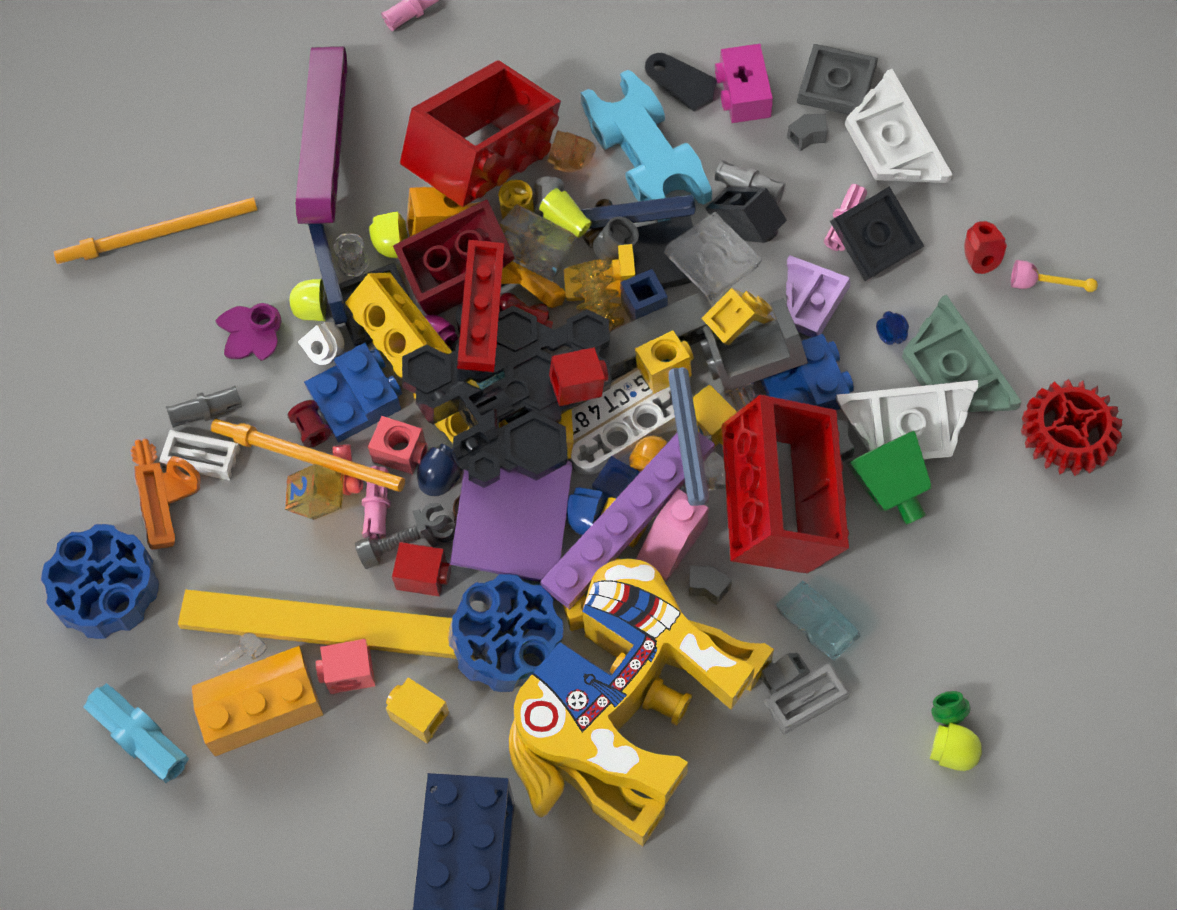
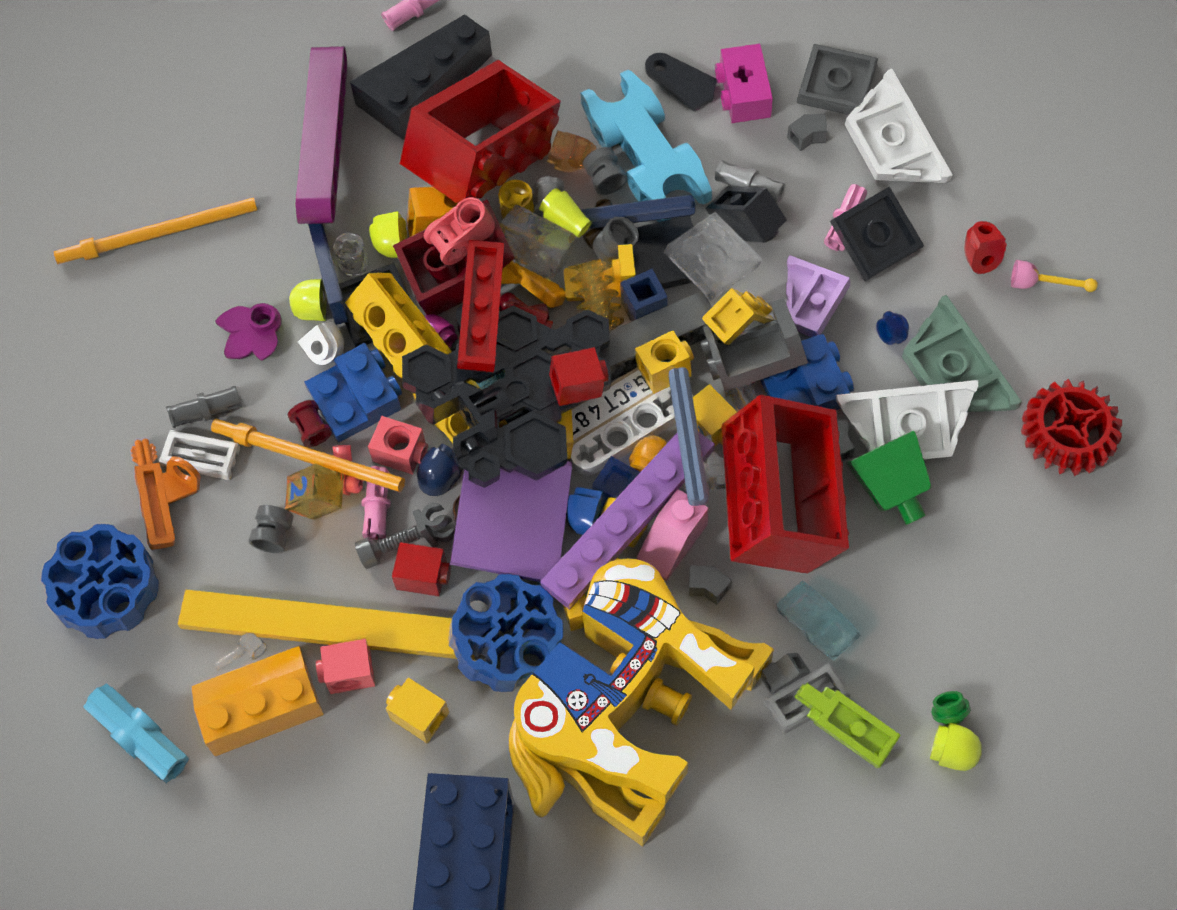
(271, 529): none -> dark grey wheel
(421, 72): none -> black wedge
(457, 229): none -> coral piece
(606, 174): none -> dark grey wheel
(849, 723): none -> lime hinge

